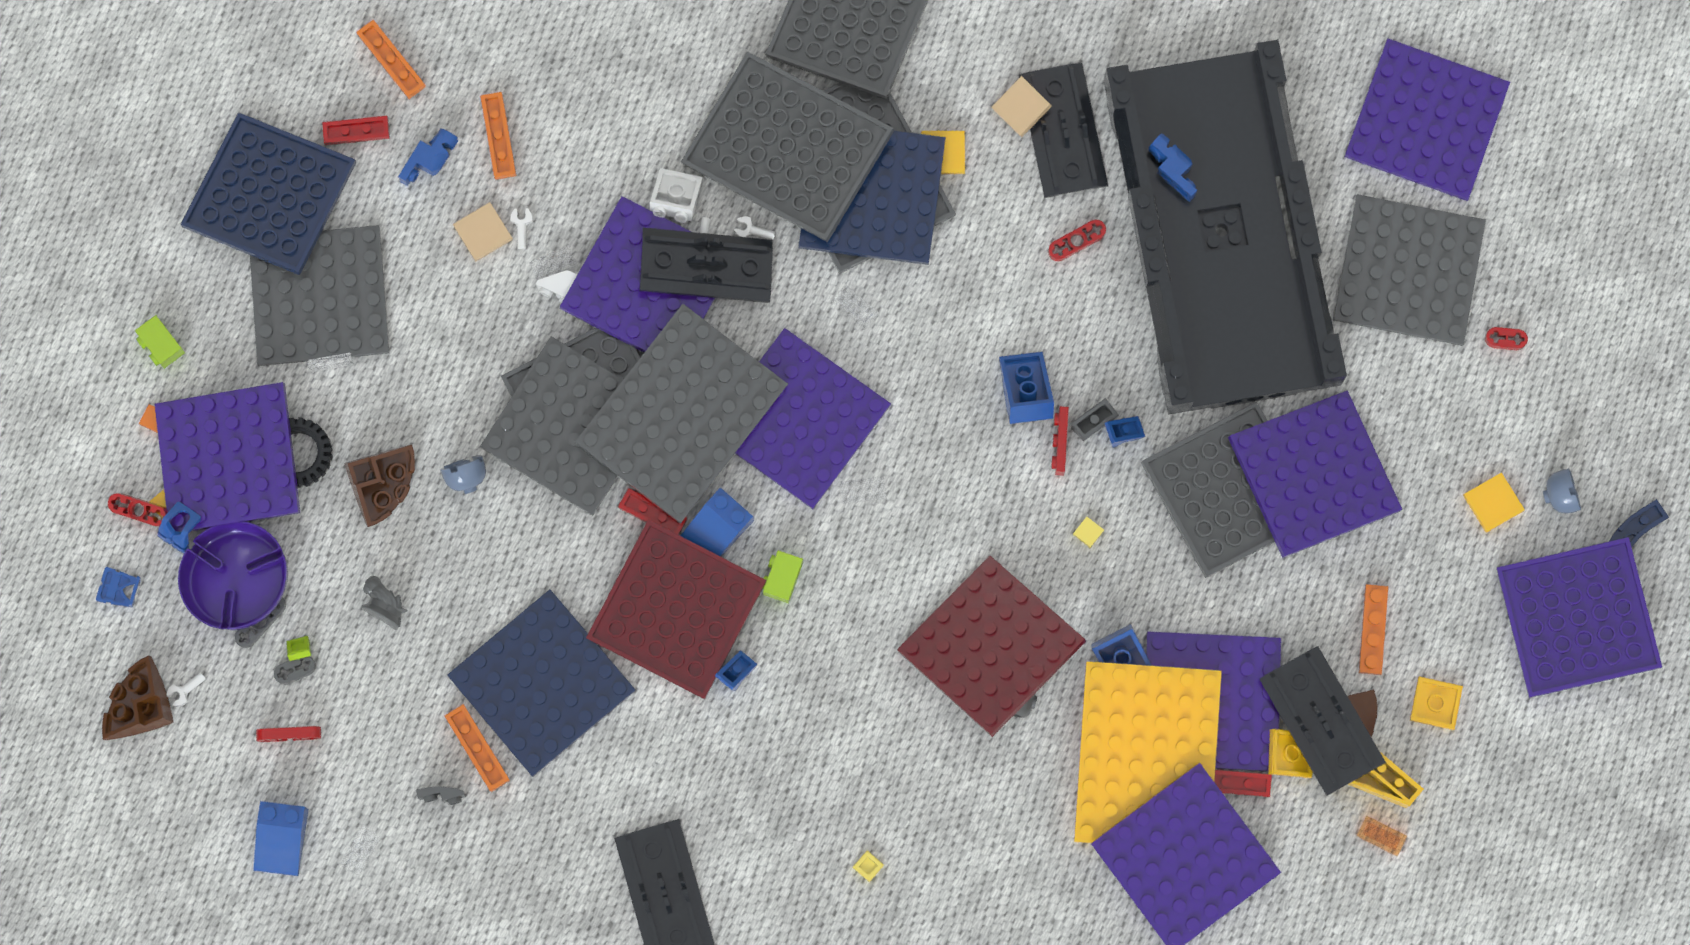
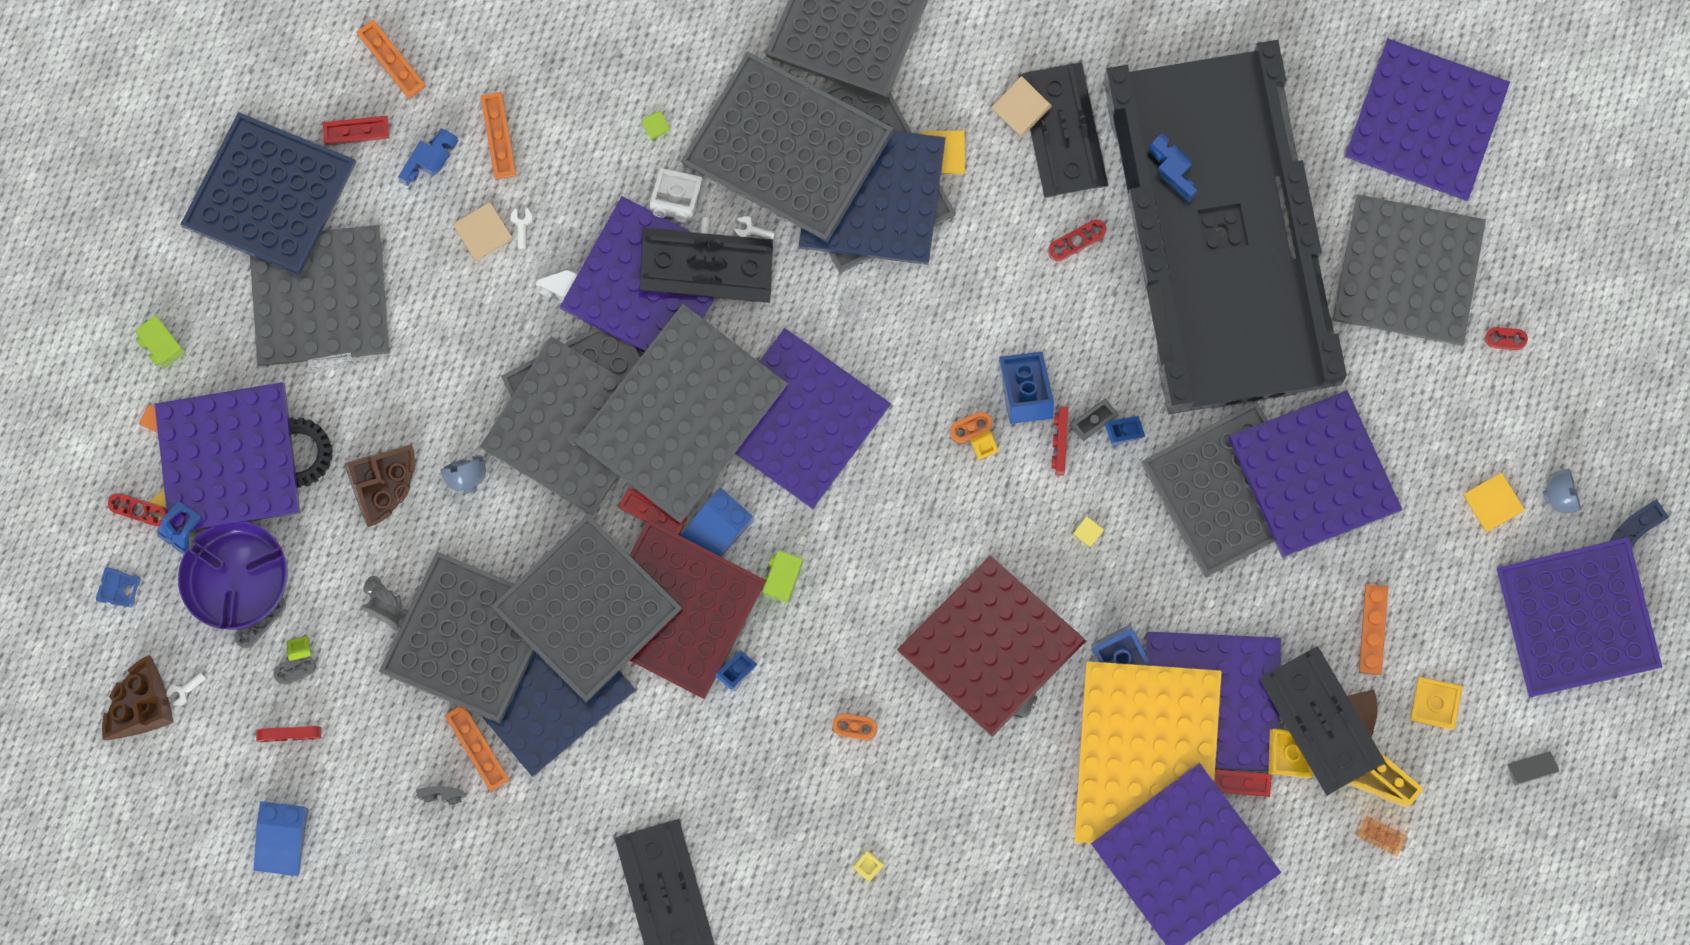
(457, 643): none -> dark grey plate
(586, 608): none -> dark grey plate
(655, 125): none -> lime tile
(854, 728): none -> orange plate
(970, 427): none -> orange plate
(984, 445): none -> yellow tile
(1533, 768): none -> dark grey slope

